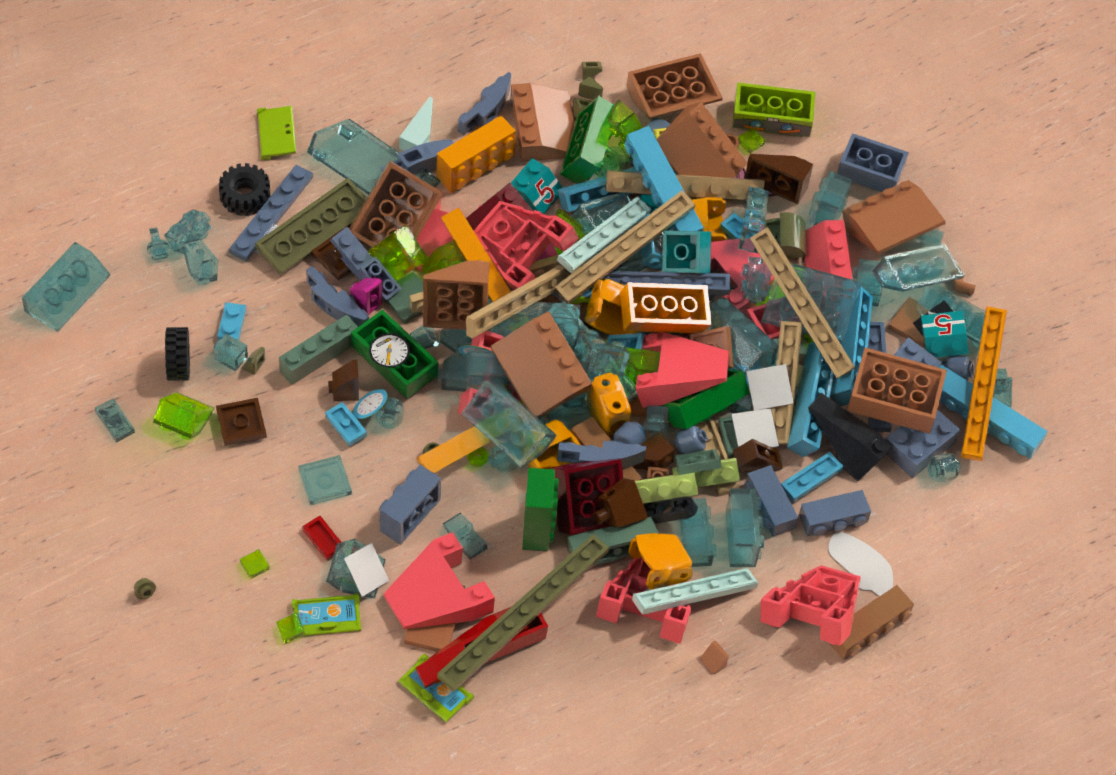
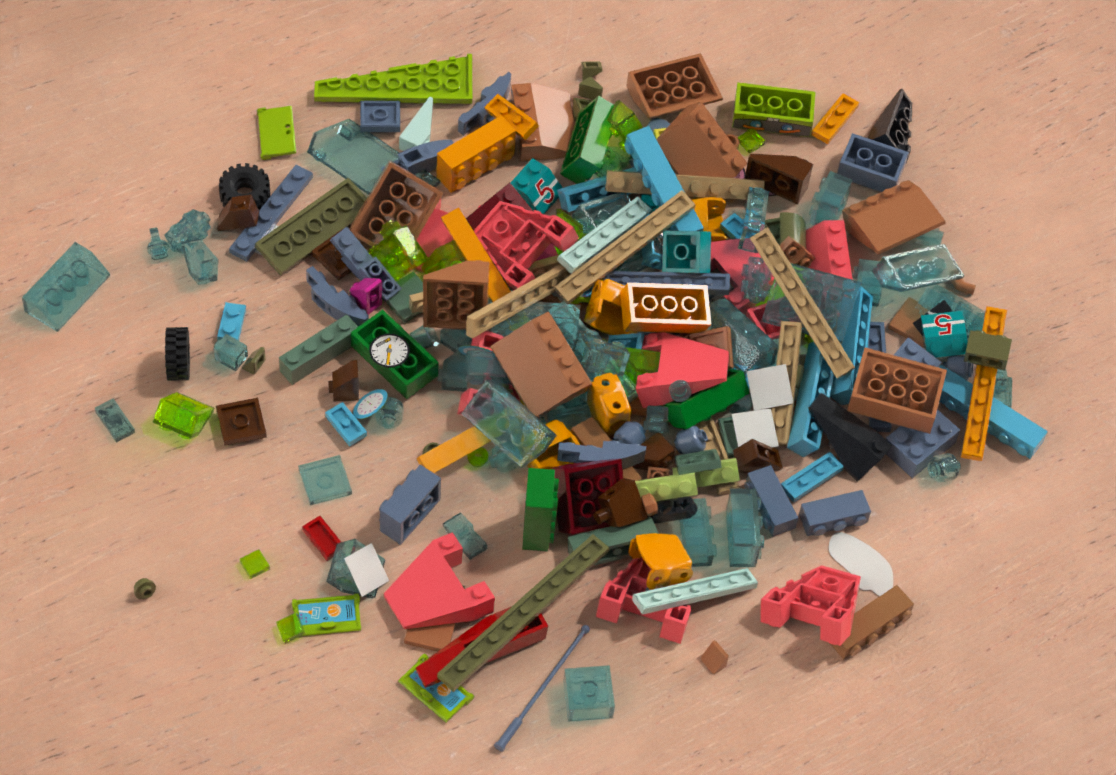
(238, 213): none -> reddish brown slope
(380, 116): none -> sand blue tile
(389, 228): none -> clear neon green plate
(412, 83): none -> lime wing
(515, 117): none -> light orange plate
(516, 723): none -> sand blue piece
(588, 693): none -> clear light blue brick
(649, 504): none -> nougat tile
(680, 390): none -> clear light blue tile
(796, 252): none -> nougat slope
(835, 118): none -> light orange plate
(893, 123): none -> black wedge
(987, 350): none -> olive brick

